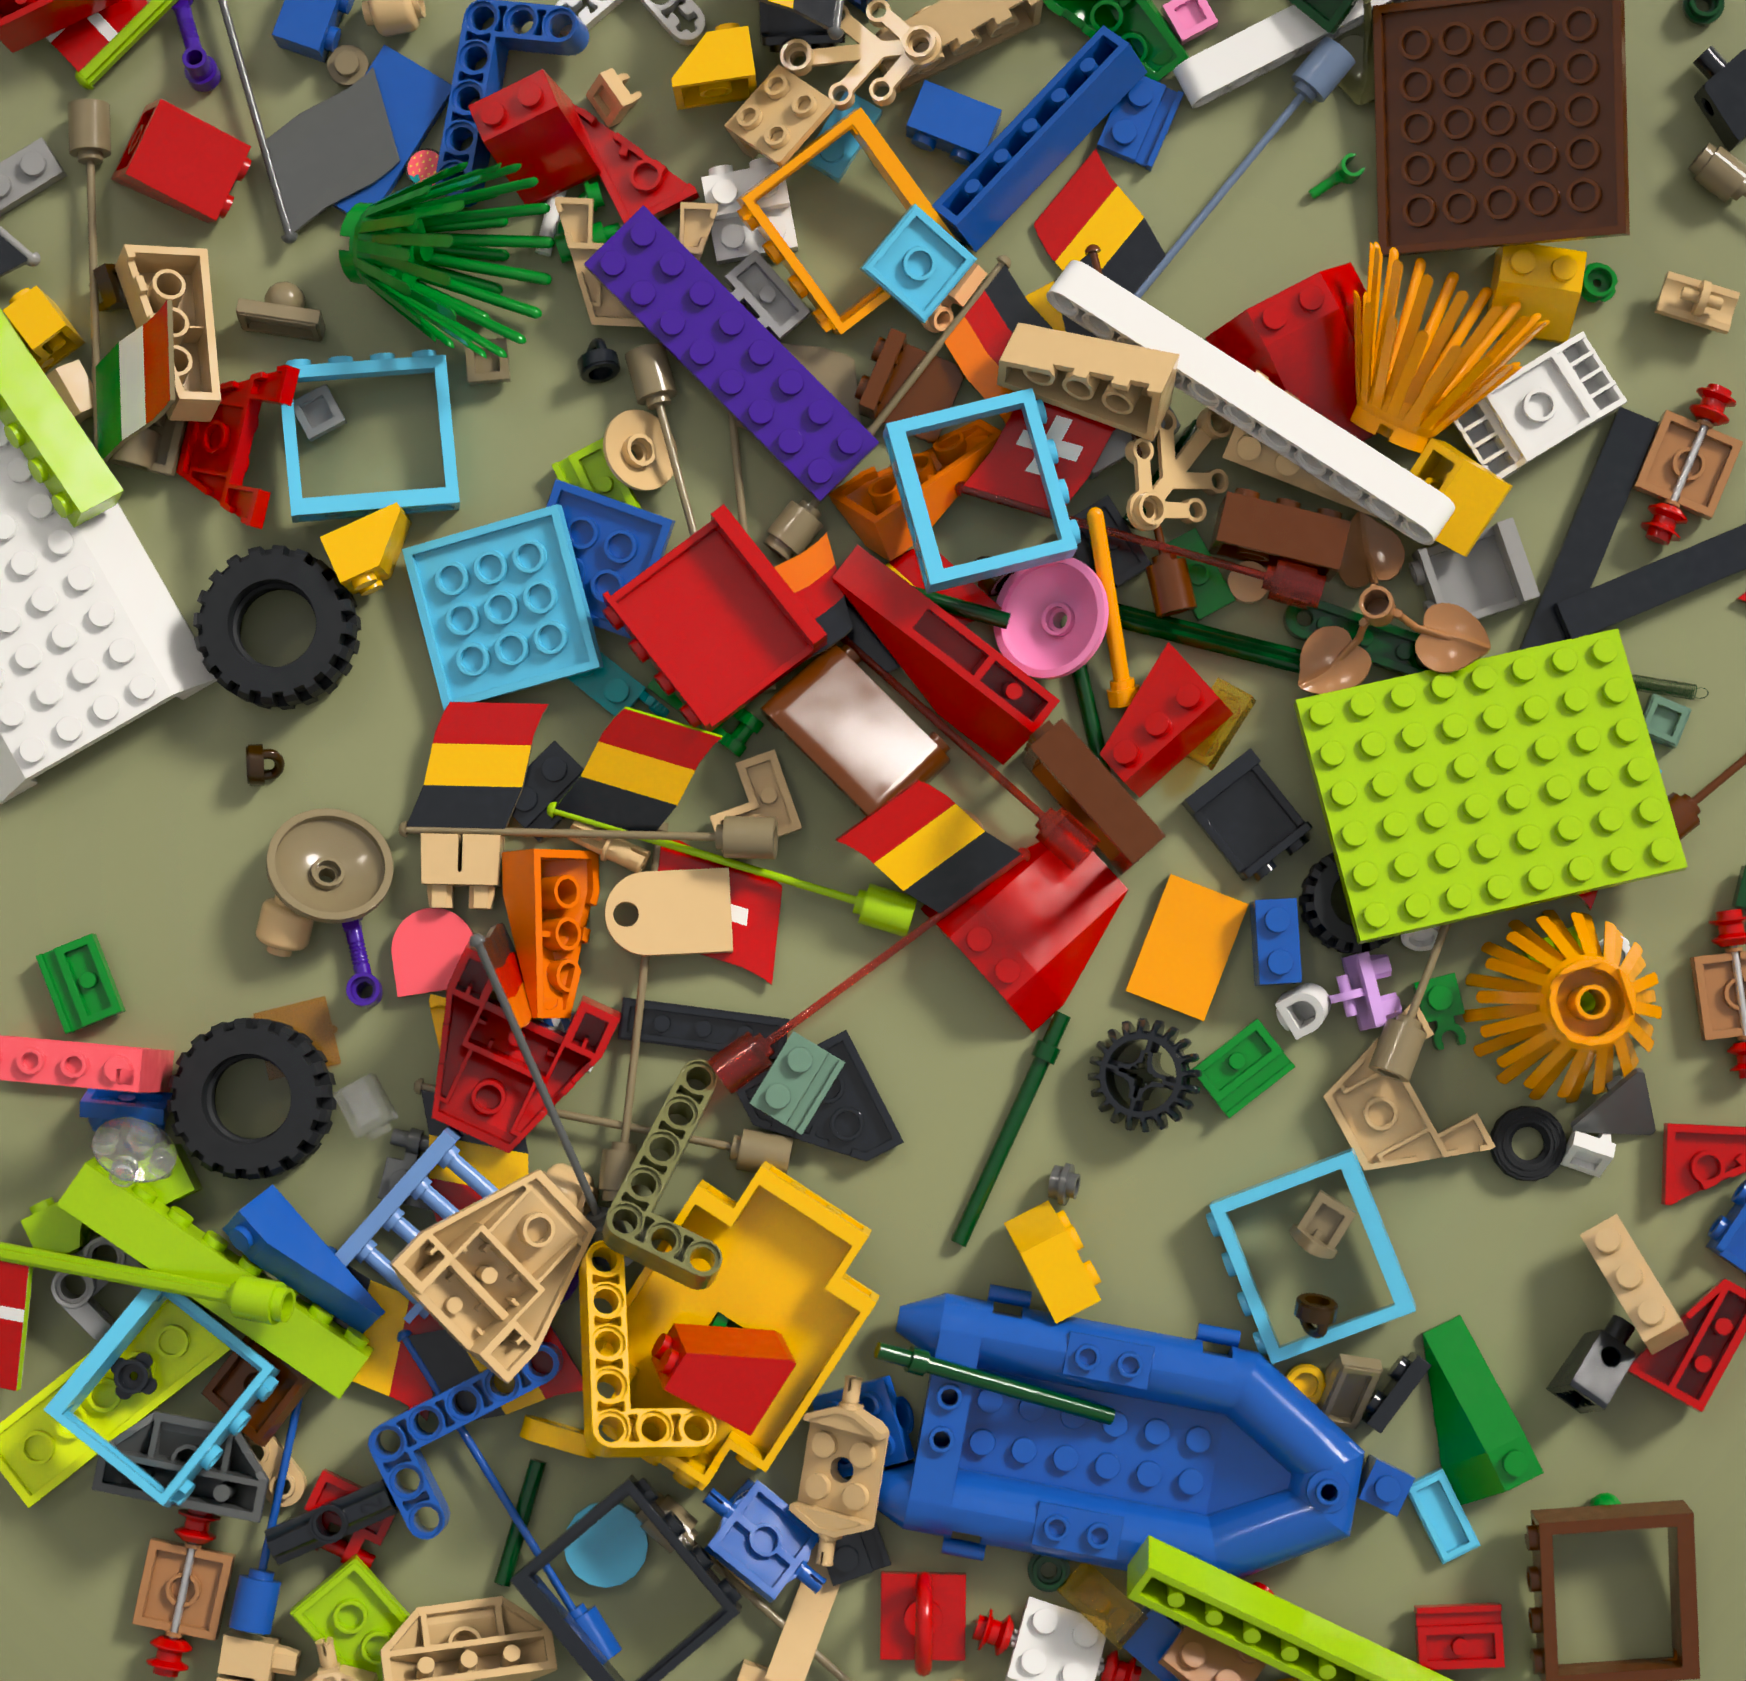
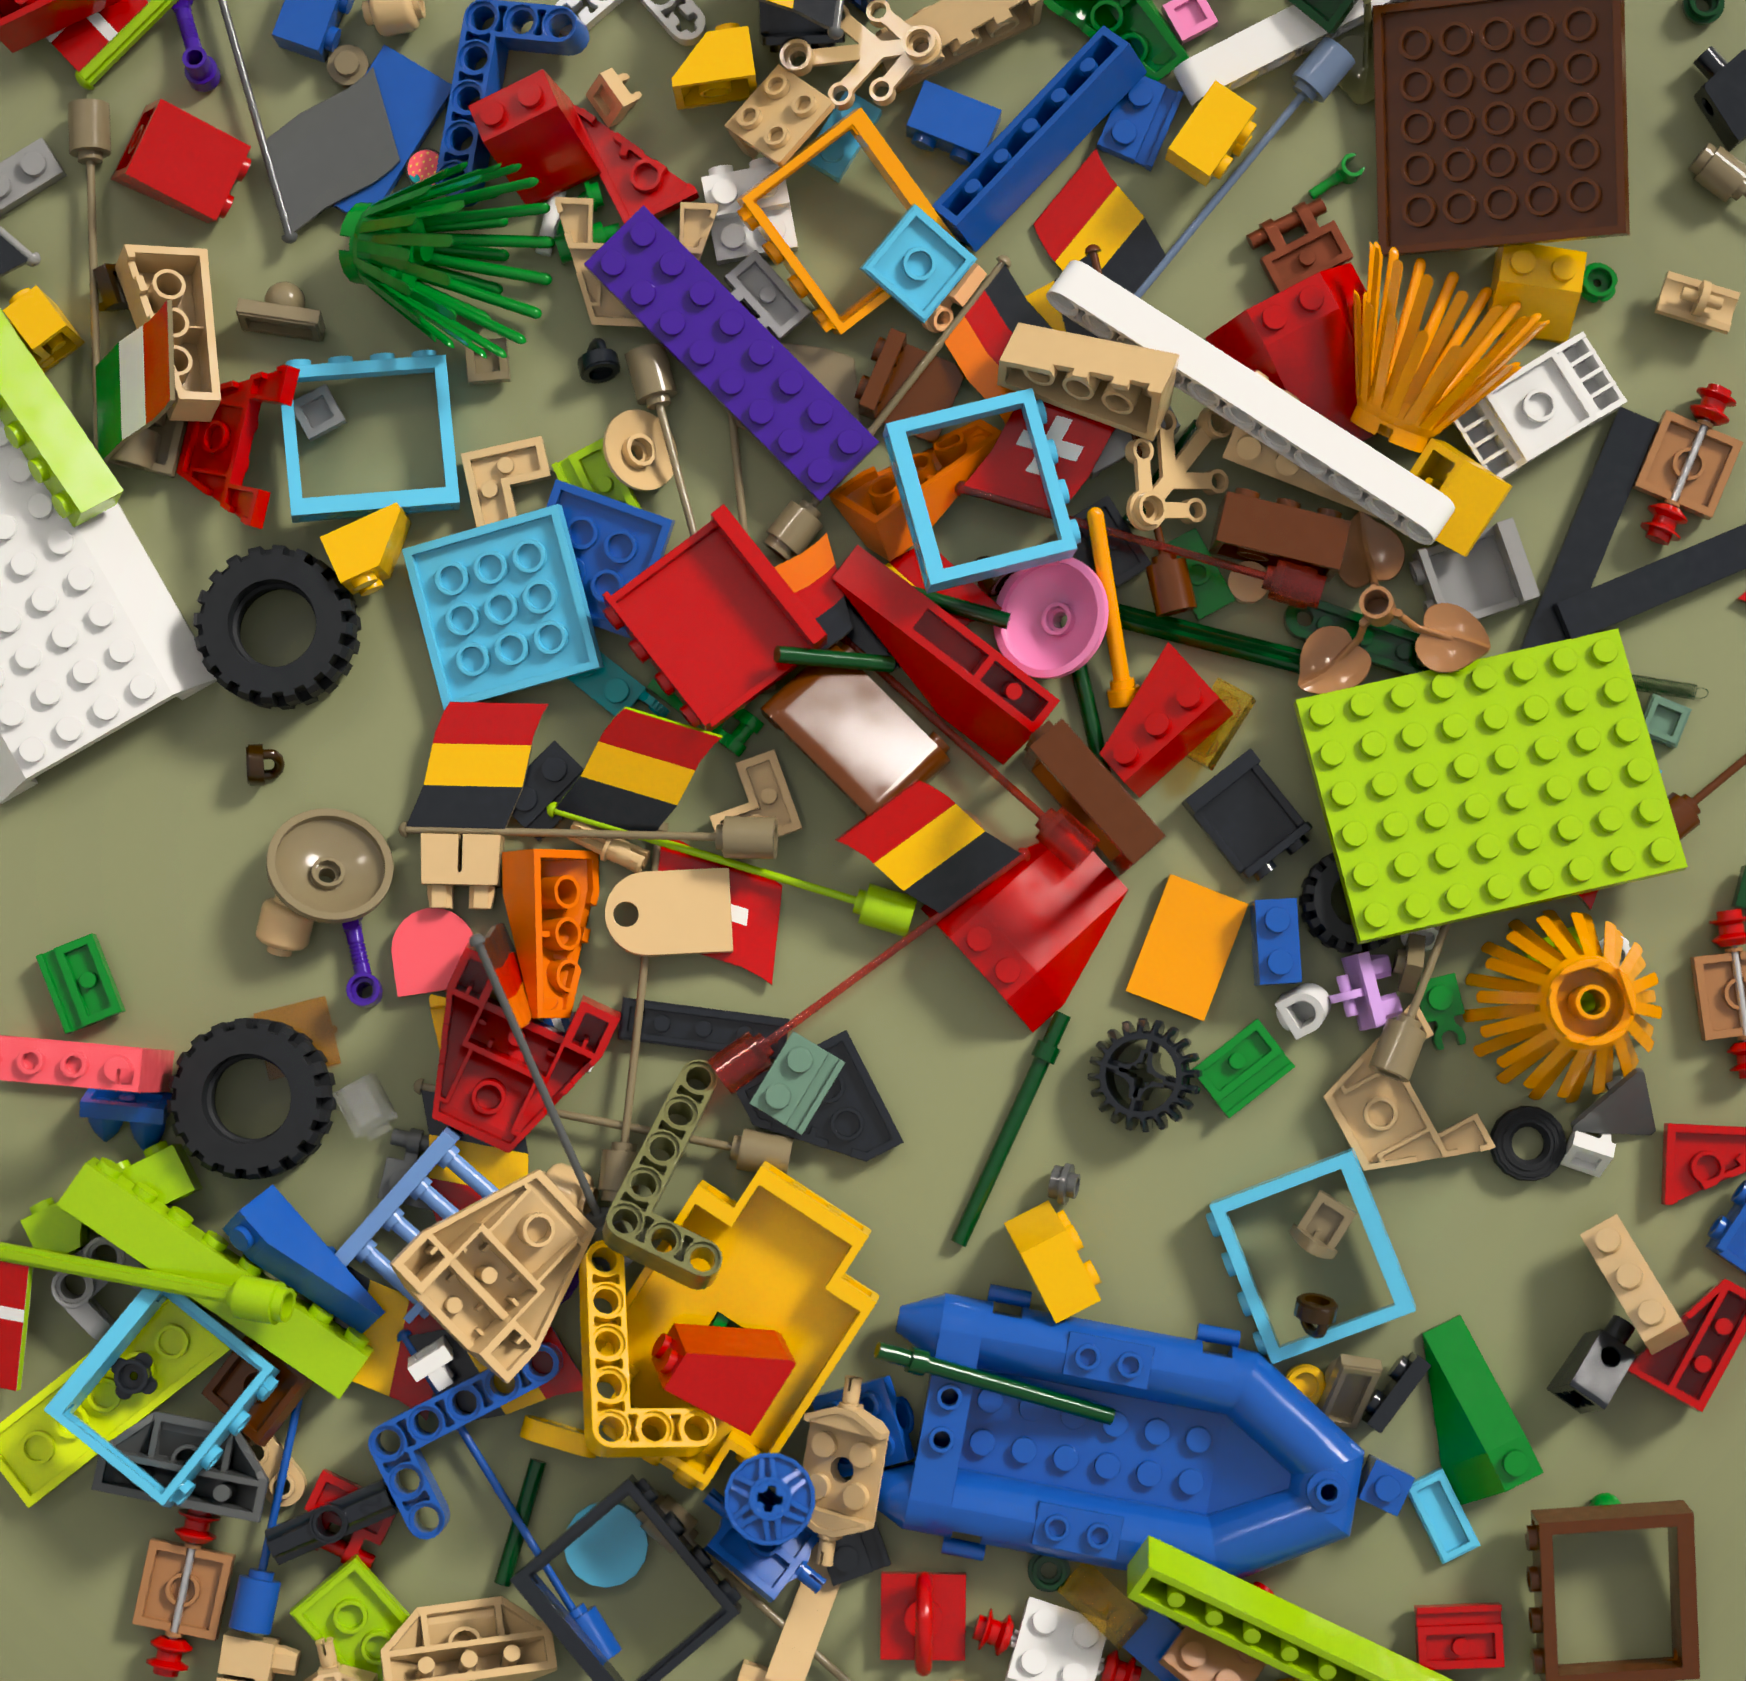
(74, 389): tan piece -> none
(133, 1151): clear dish -> none
(433, 1363): none -> white tile
(496, 470): none -> tan plate
(748, 1514): none -> blue wheel
(834, 659): none -> dark green bar
(1212, 134): none -> yellow brick
(1314, 252): none -> copper plate
(1410, 963): none -> dark tan plate

